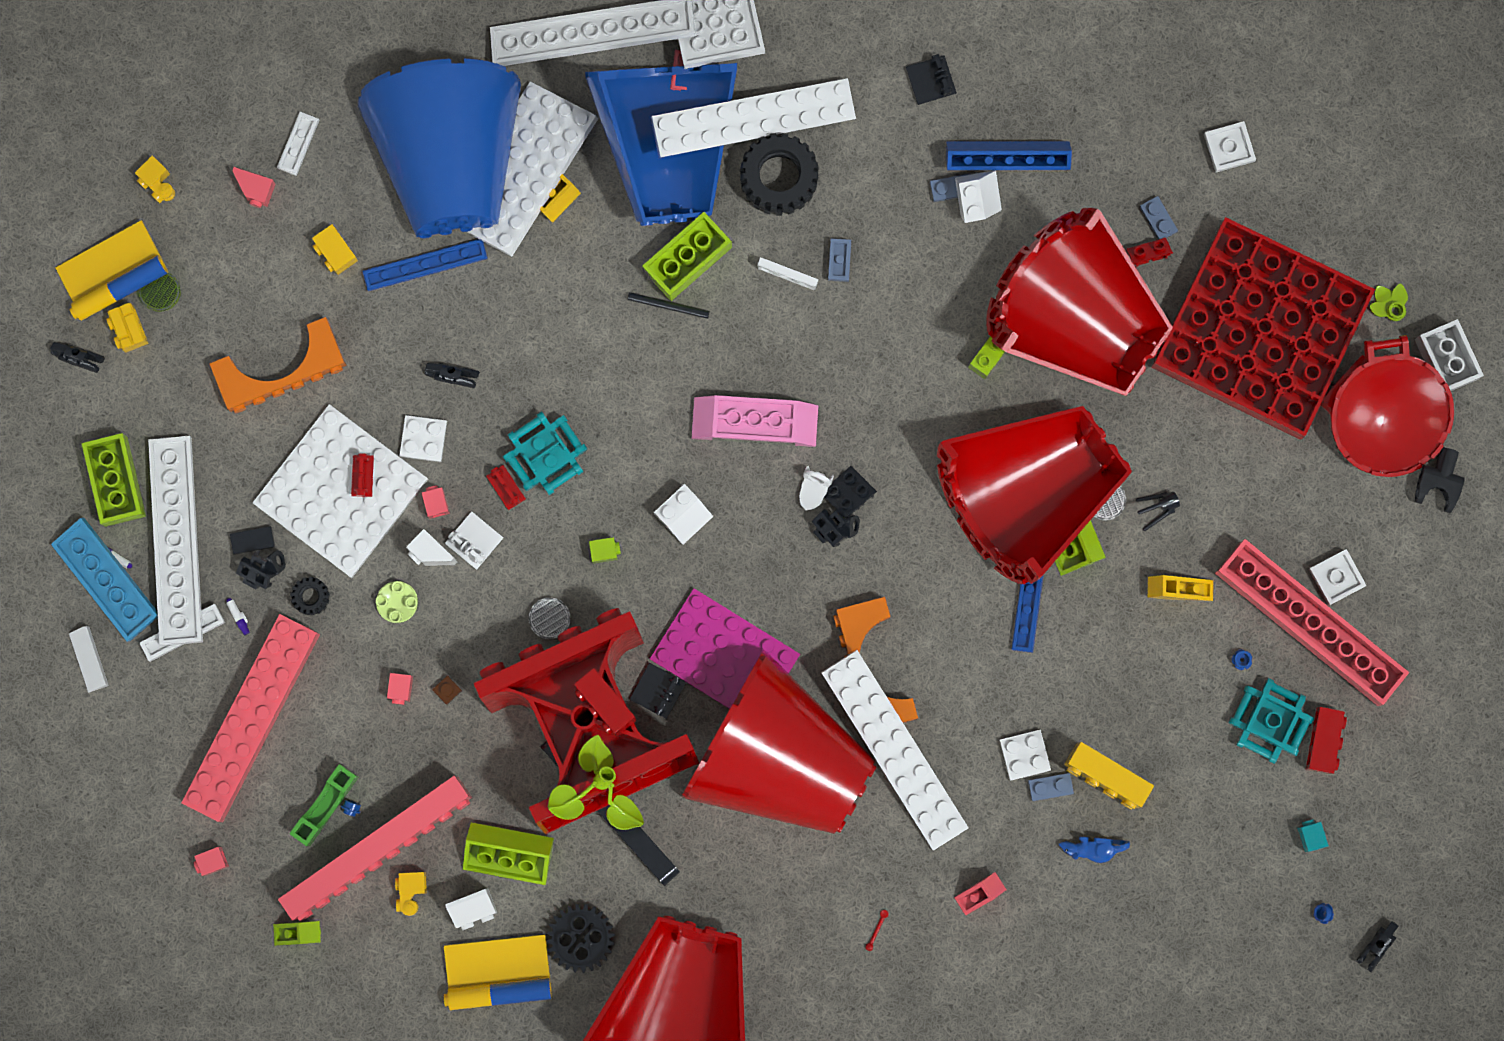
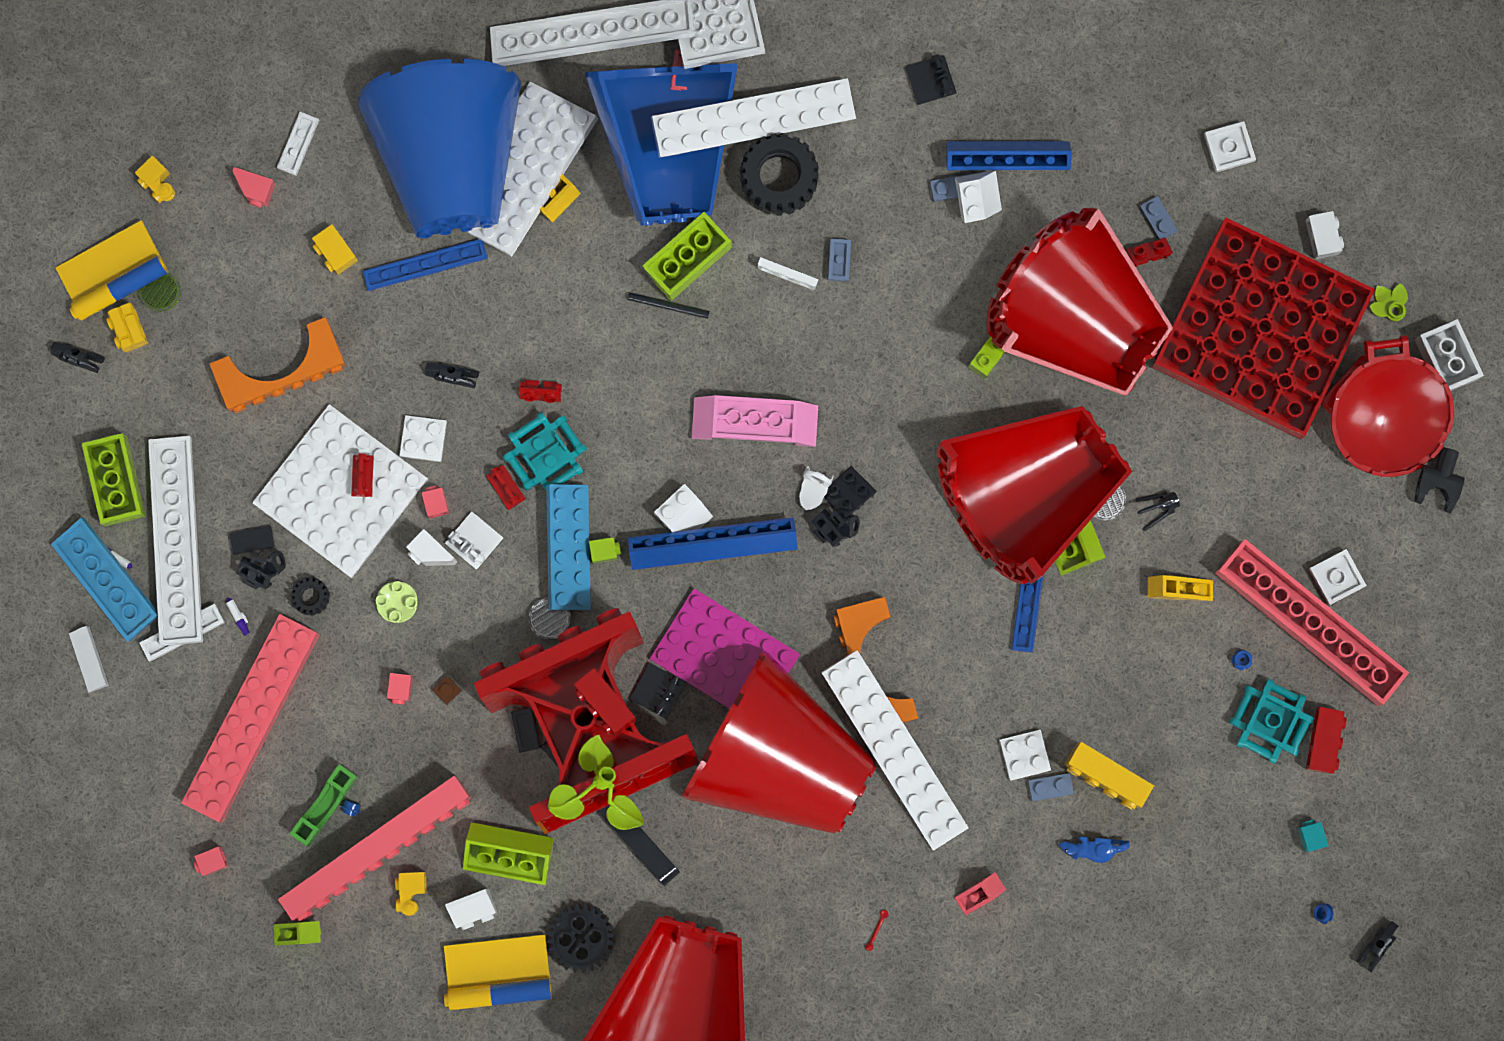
(525, 730): none -> black tile
(530, 391): none -> red hinge
(568, 547): none -> dark azure plate
(712, 543): none -> blue brick
(1324, 235): none -> white brick

